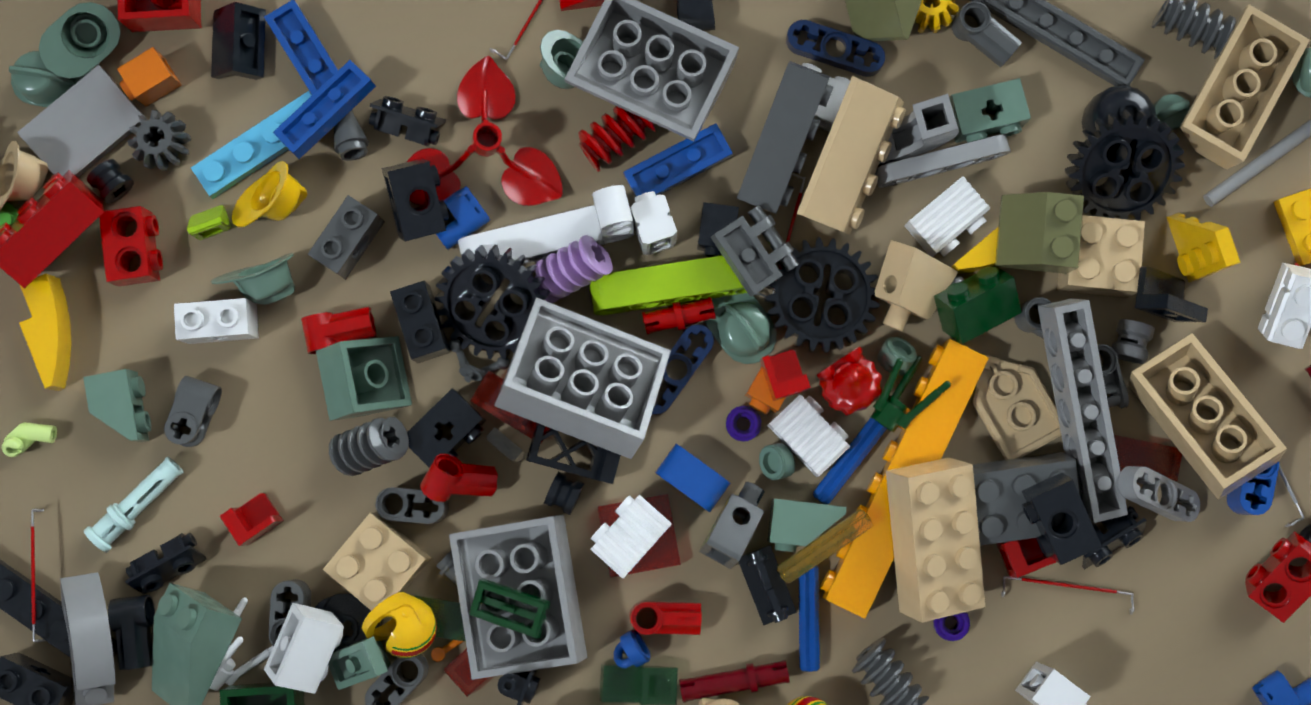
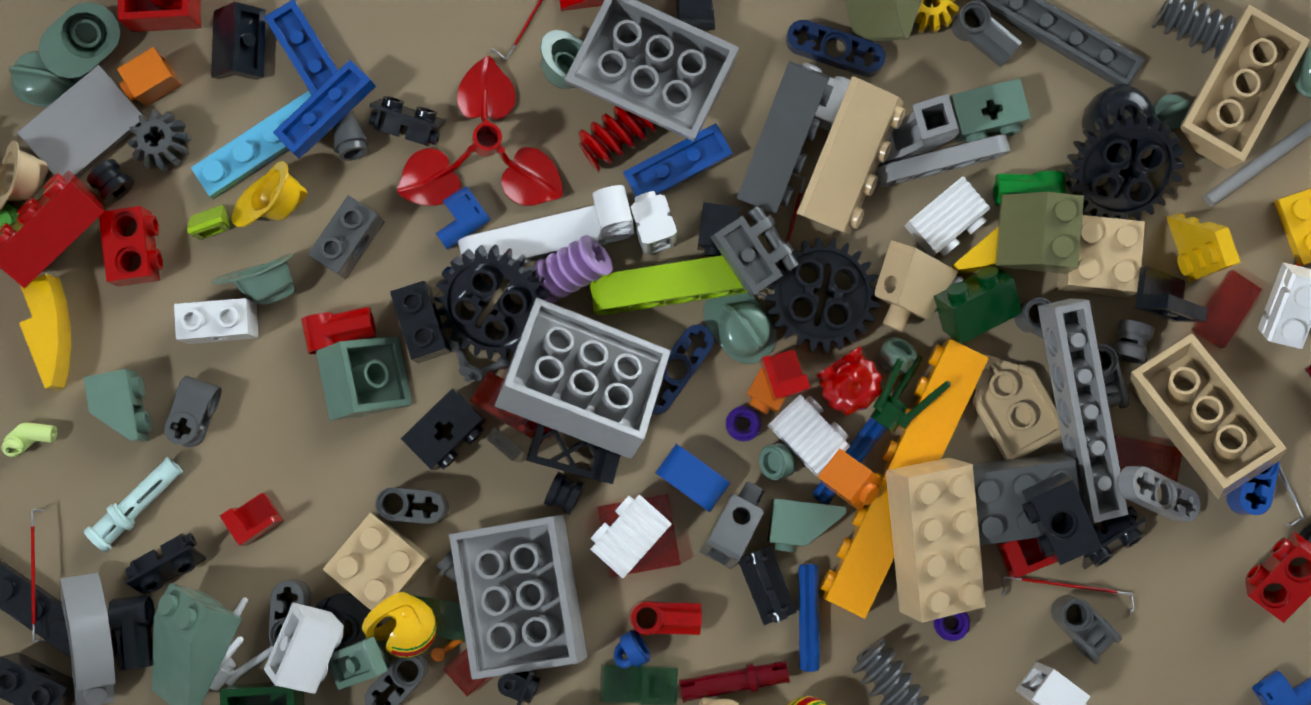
(369, 446): dark grey piece -> none
(400, 183): black brick -> none
(450, 476): red piece -> none
(538, 617): dark green tile -> none
(679, 315): red pin -> none
(825, 546): clear yellow axle -> none
(850, 480): none -> orange brick
(1019, 183): none -> green piece
(1088, 631): none -> dark grey piece
(1227, 309): none -> clear red tile

